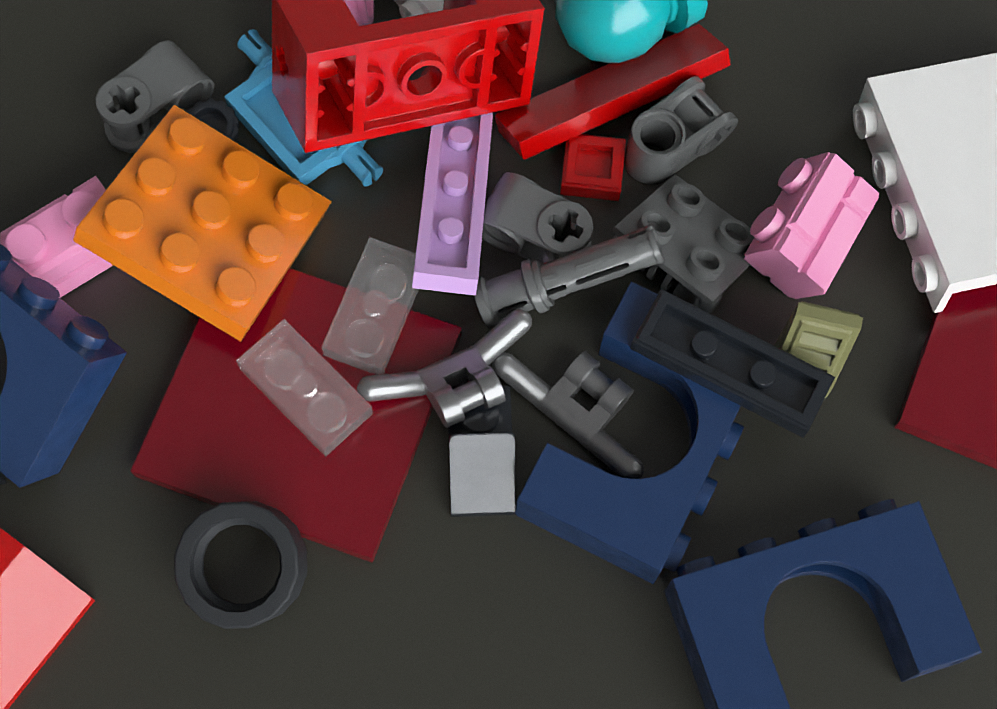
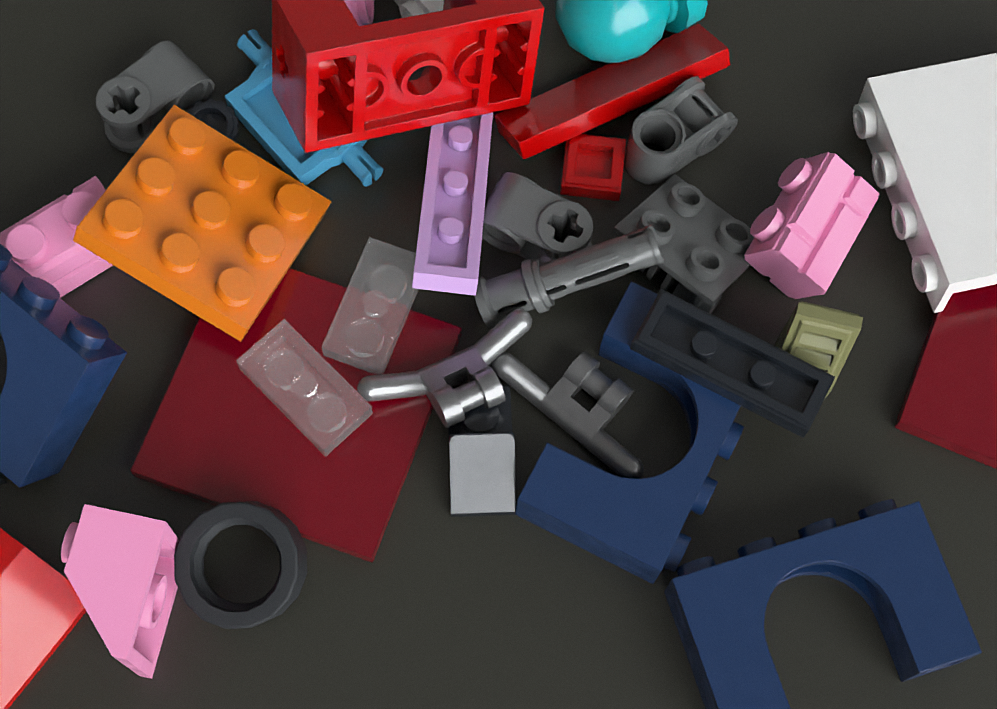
(124, 580): none -> bright pink slope

